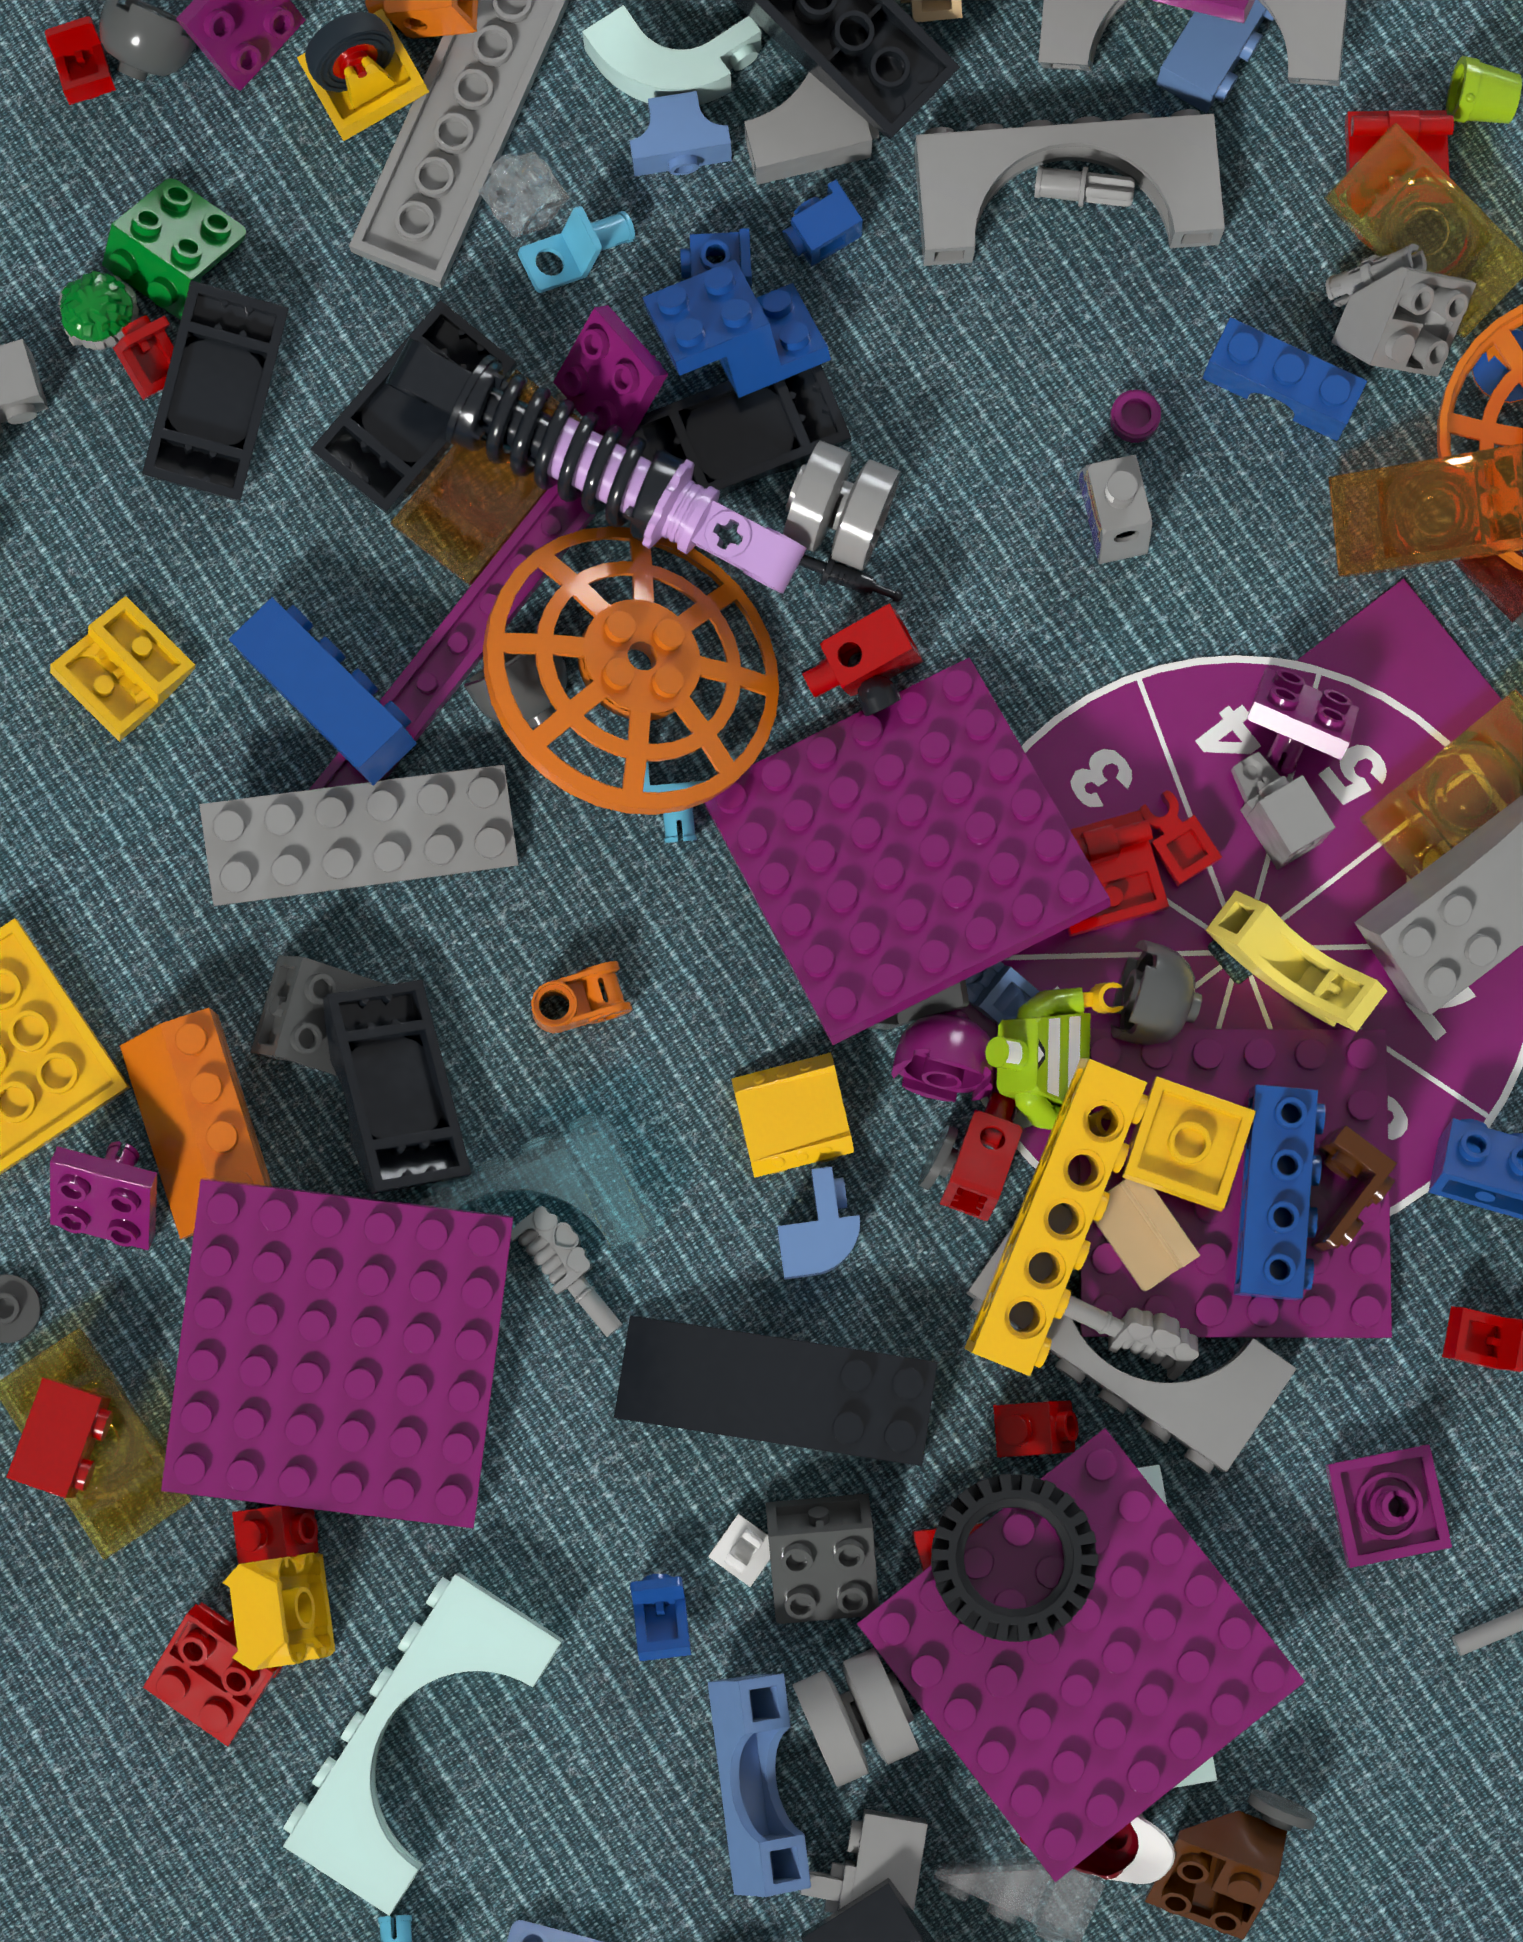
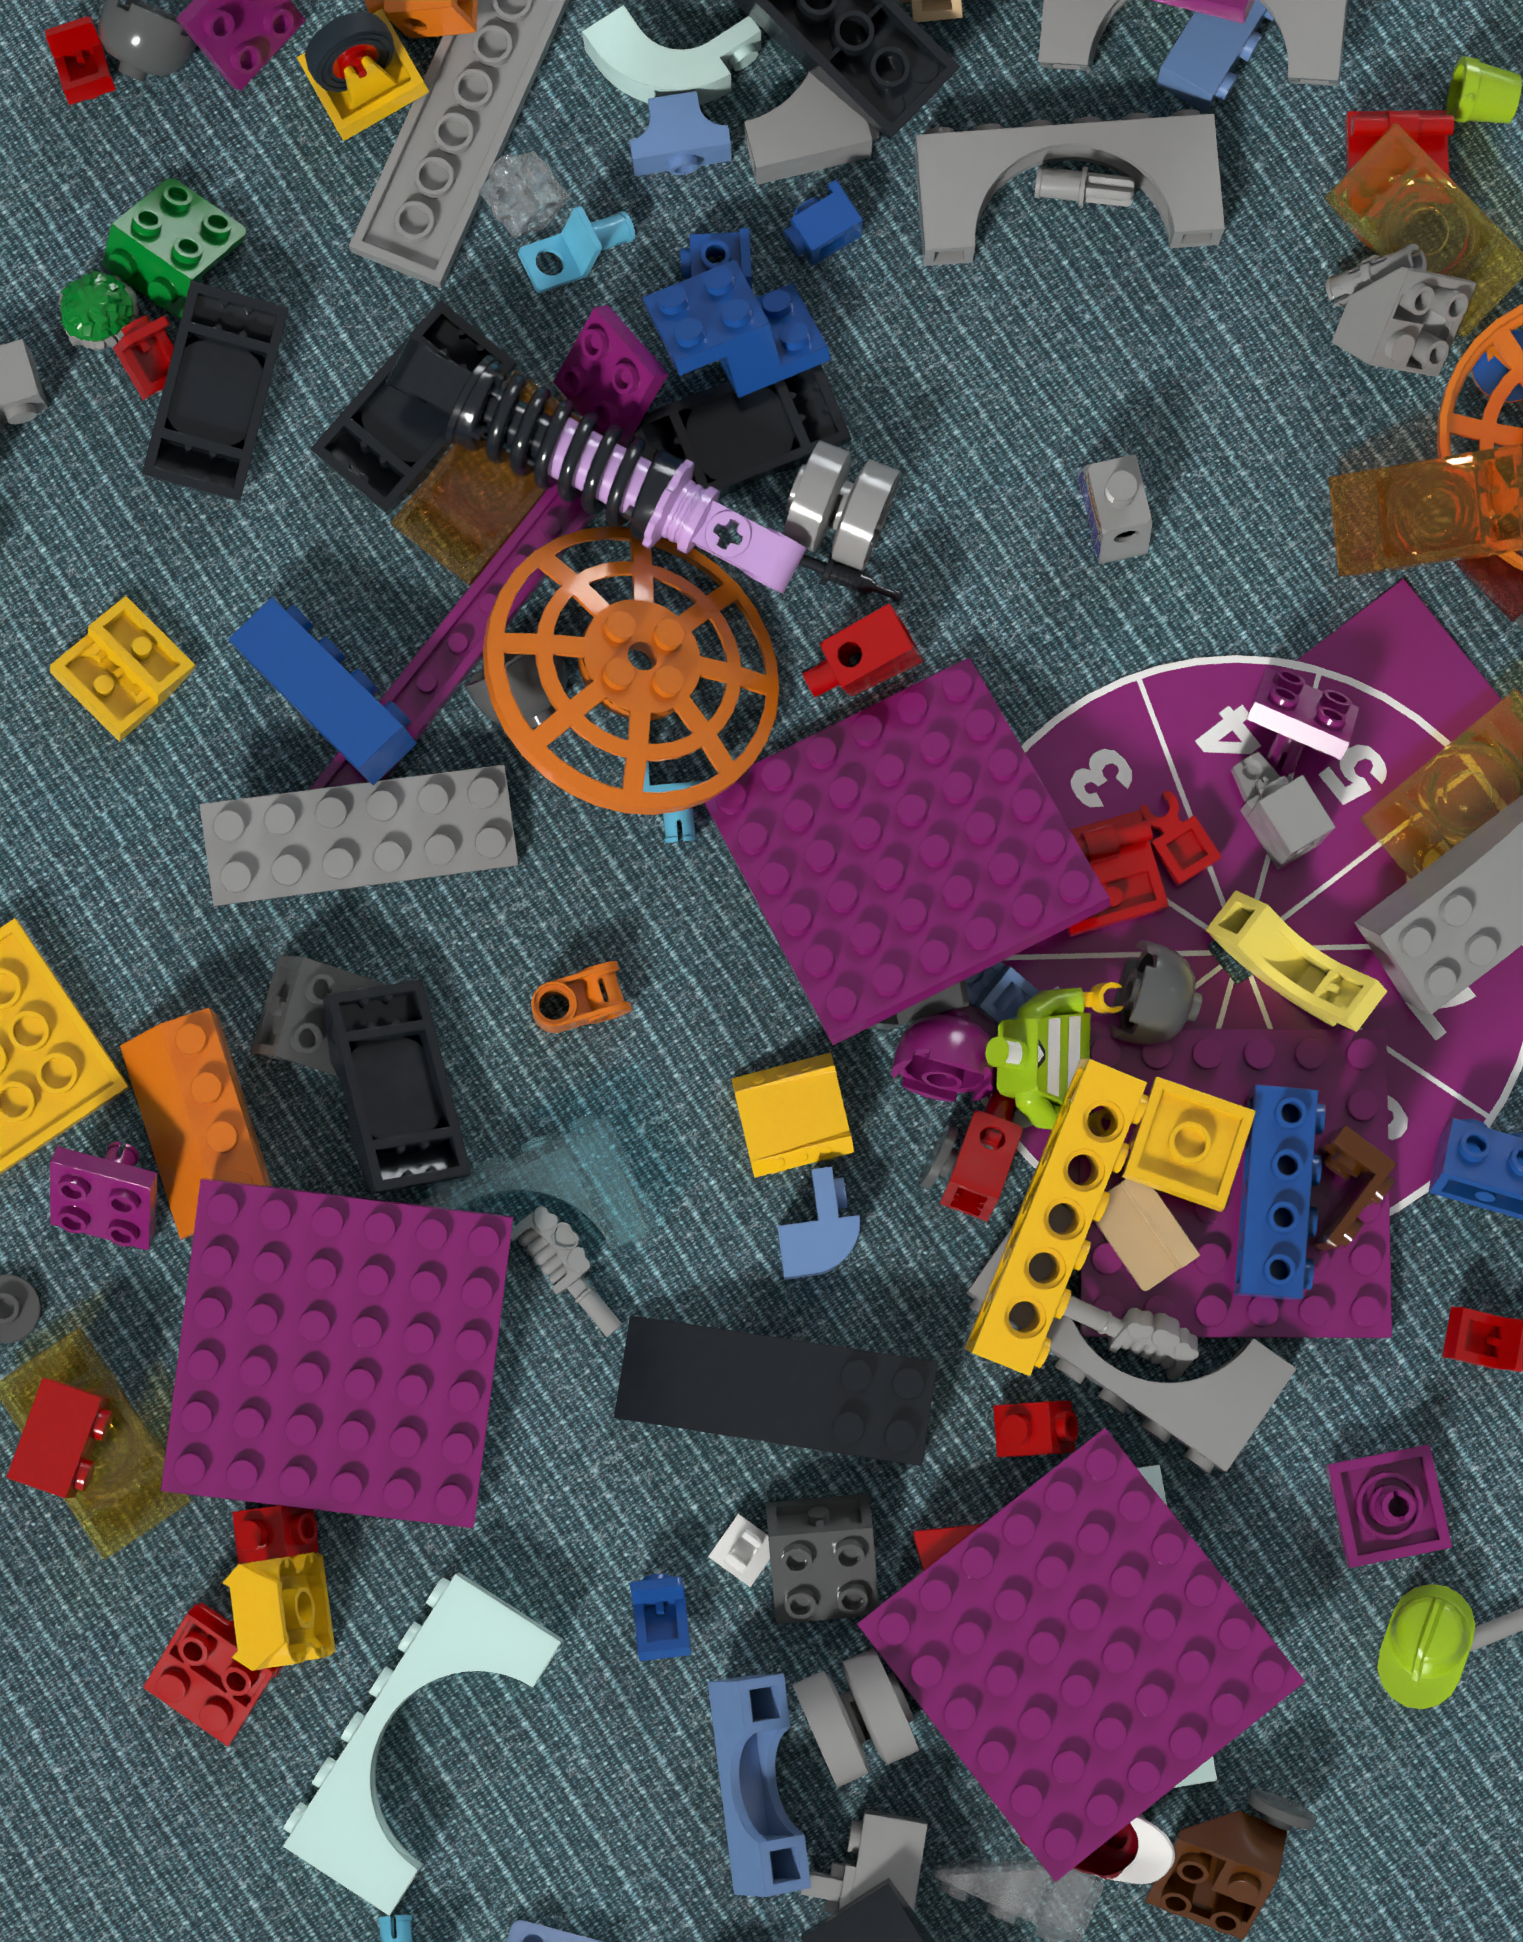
(877, 694): black hinge -> none
(1077, 1545): black tyre -> none
(1135, 416): magenta tile -> none
(1312, 388): blue arch -> none
(1426, 1646): none -> lime piece

